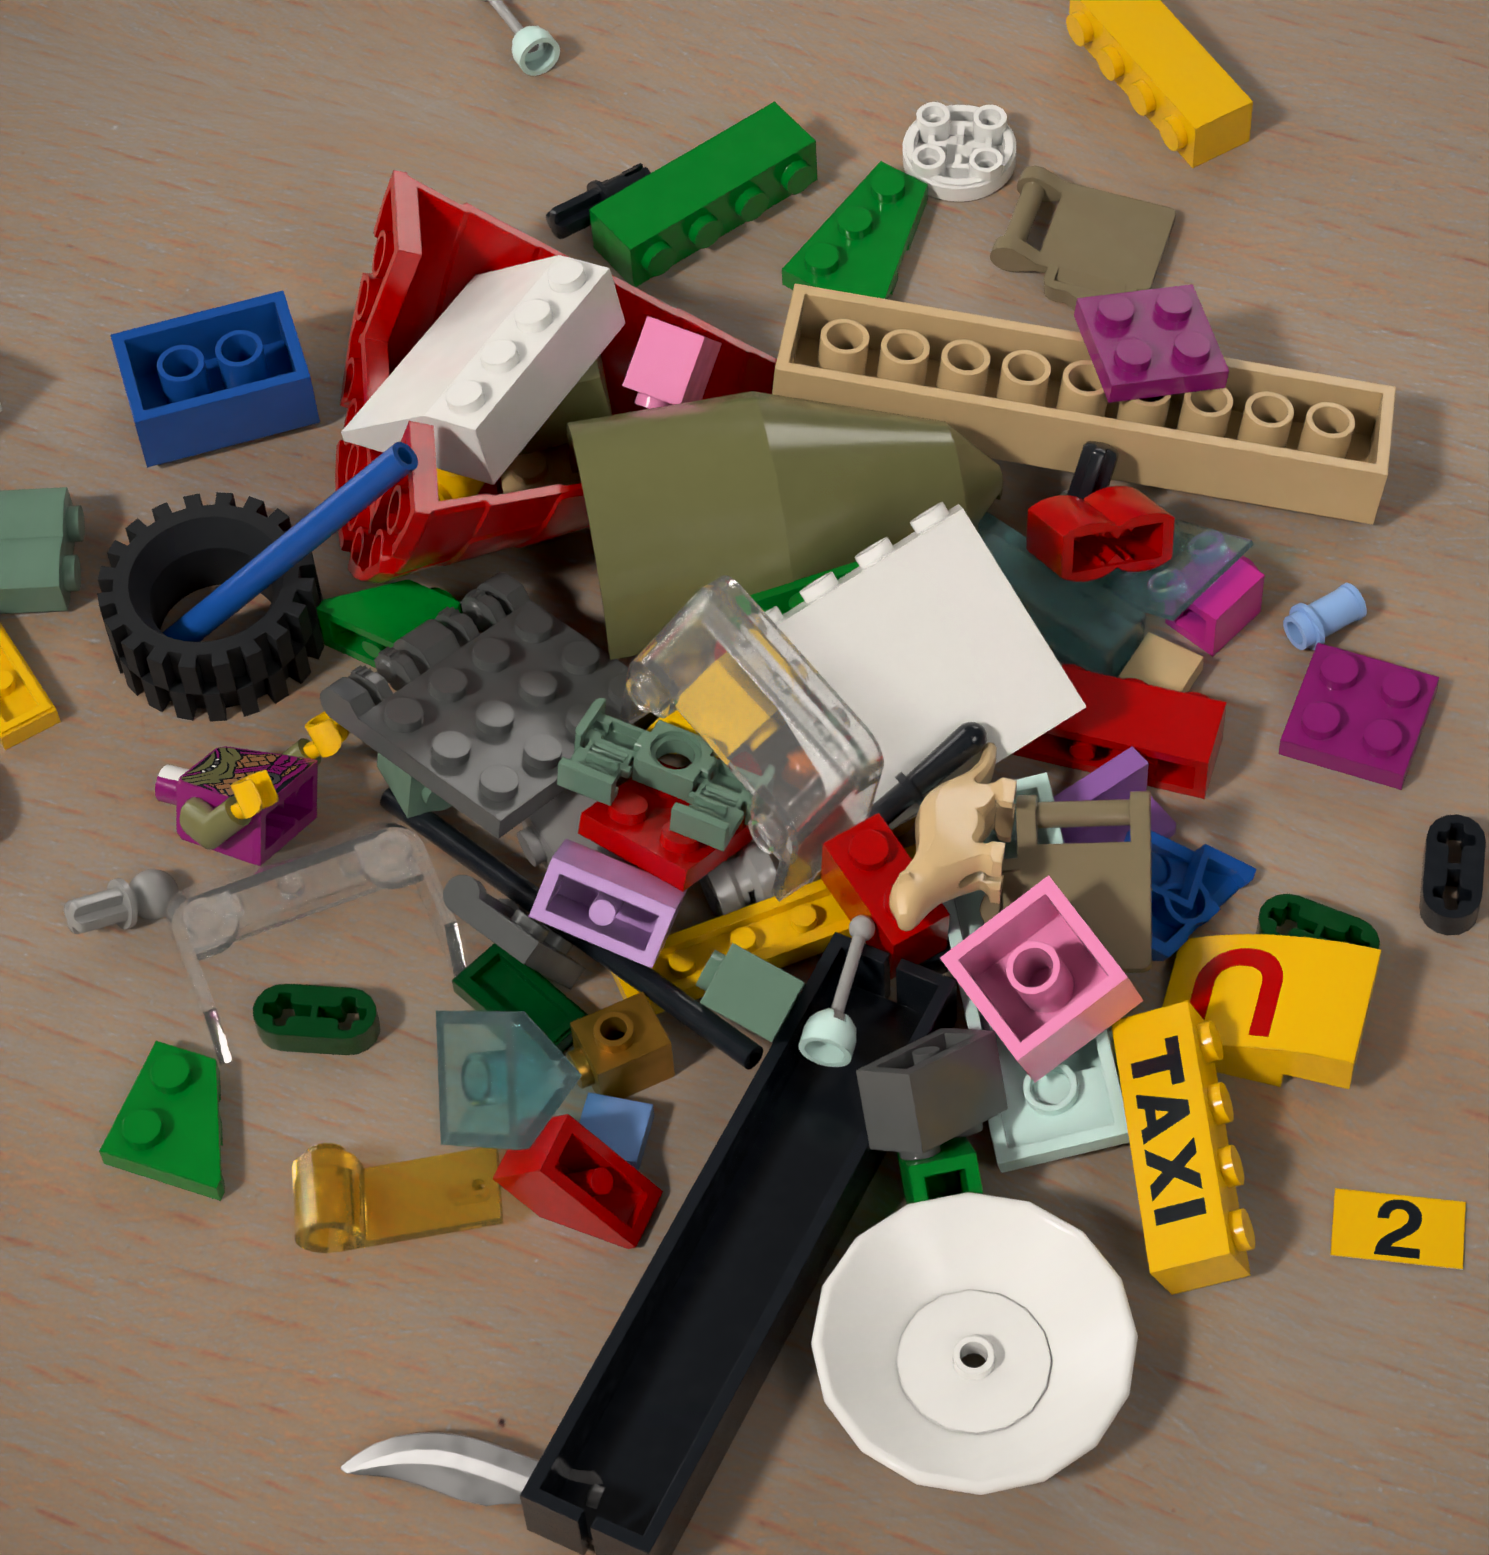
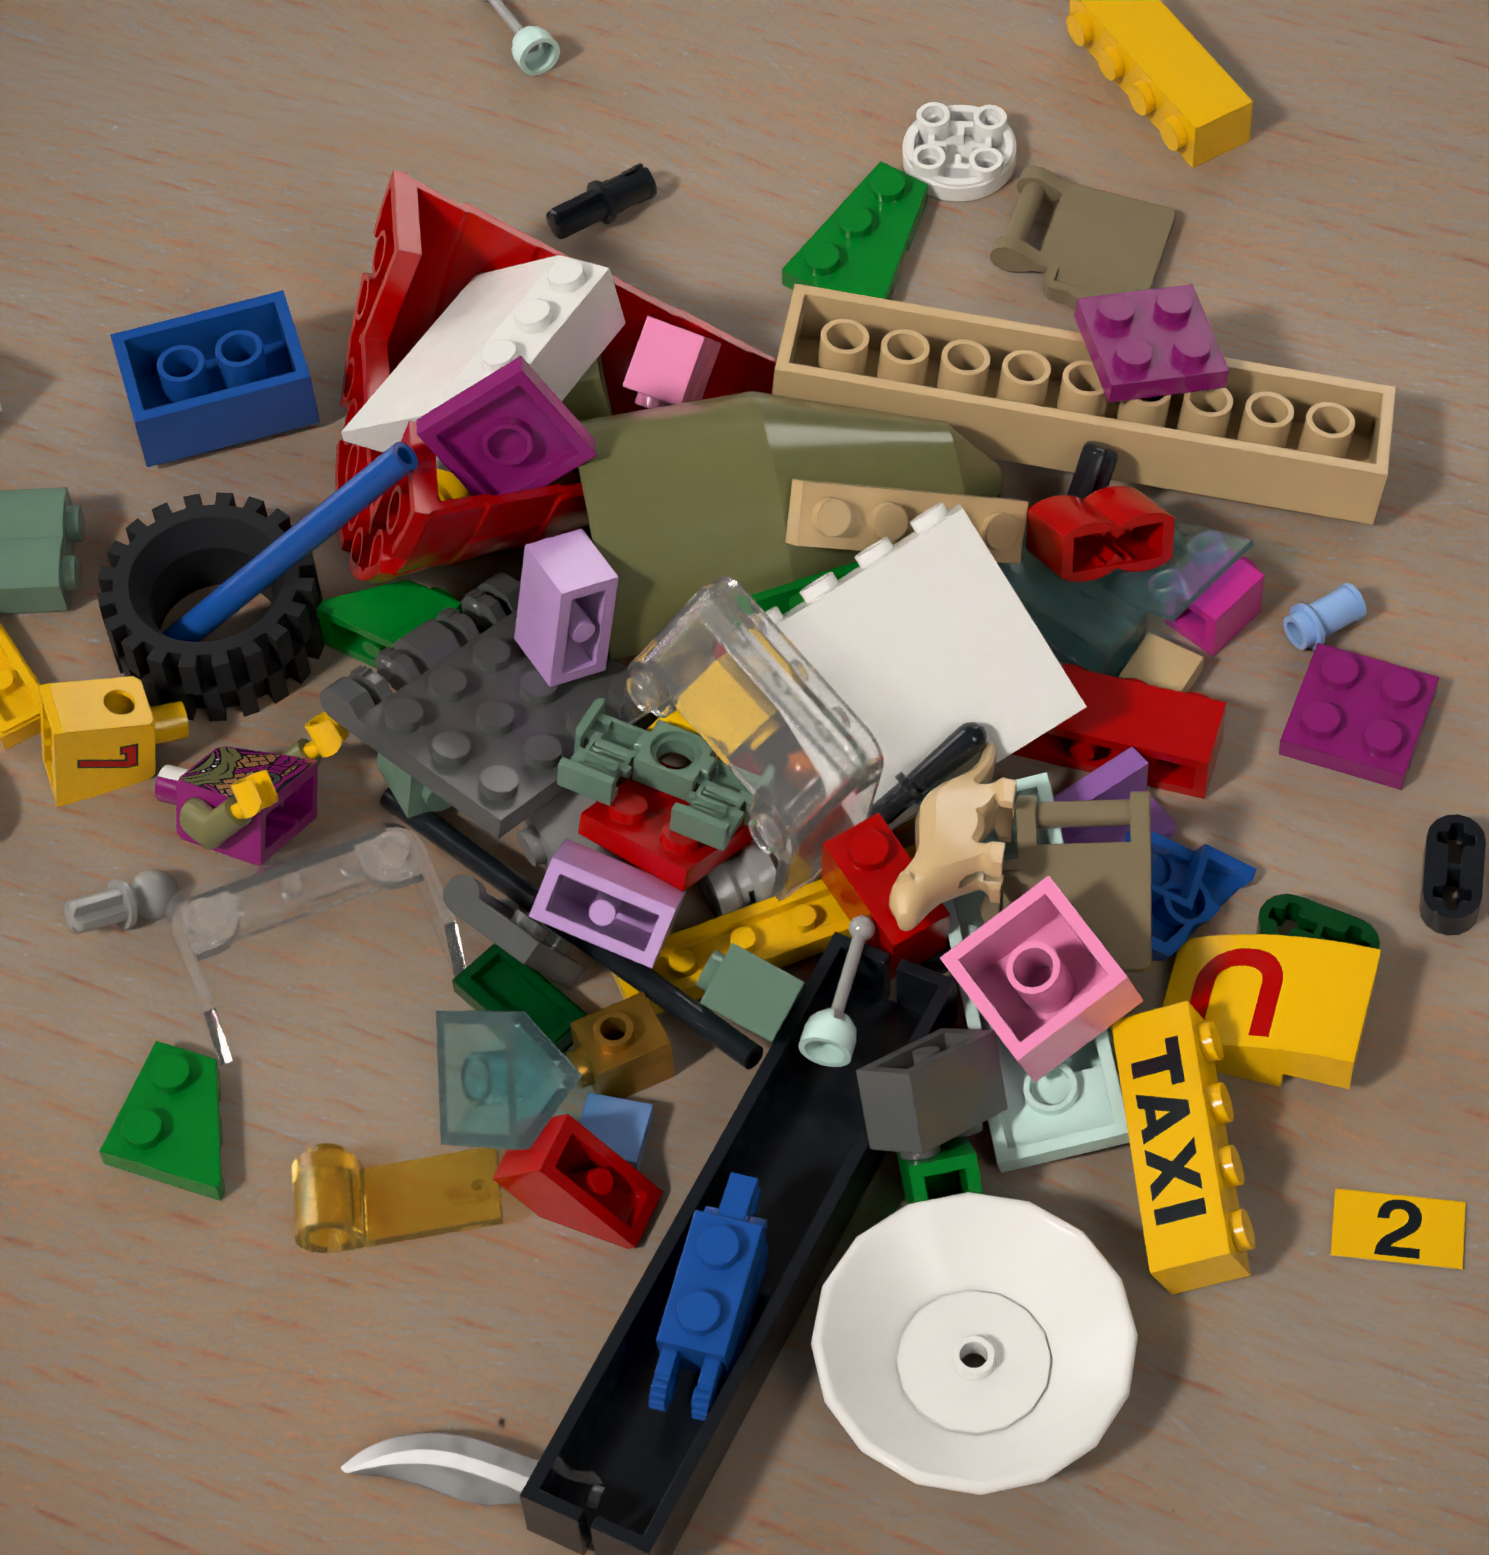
(102, 735): none -> yellow torso
(316, 1019): dark green beam -> none
(506, 433): none -> magenta plate
(565, 607): none -> lavender brick
(704, 194): green brick -> none
(712, 1296): none -> blue hinge
(861, 515): none -> tan plate

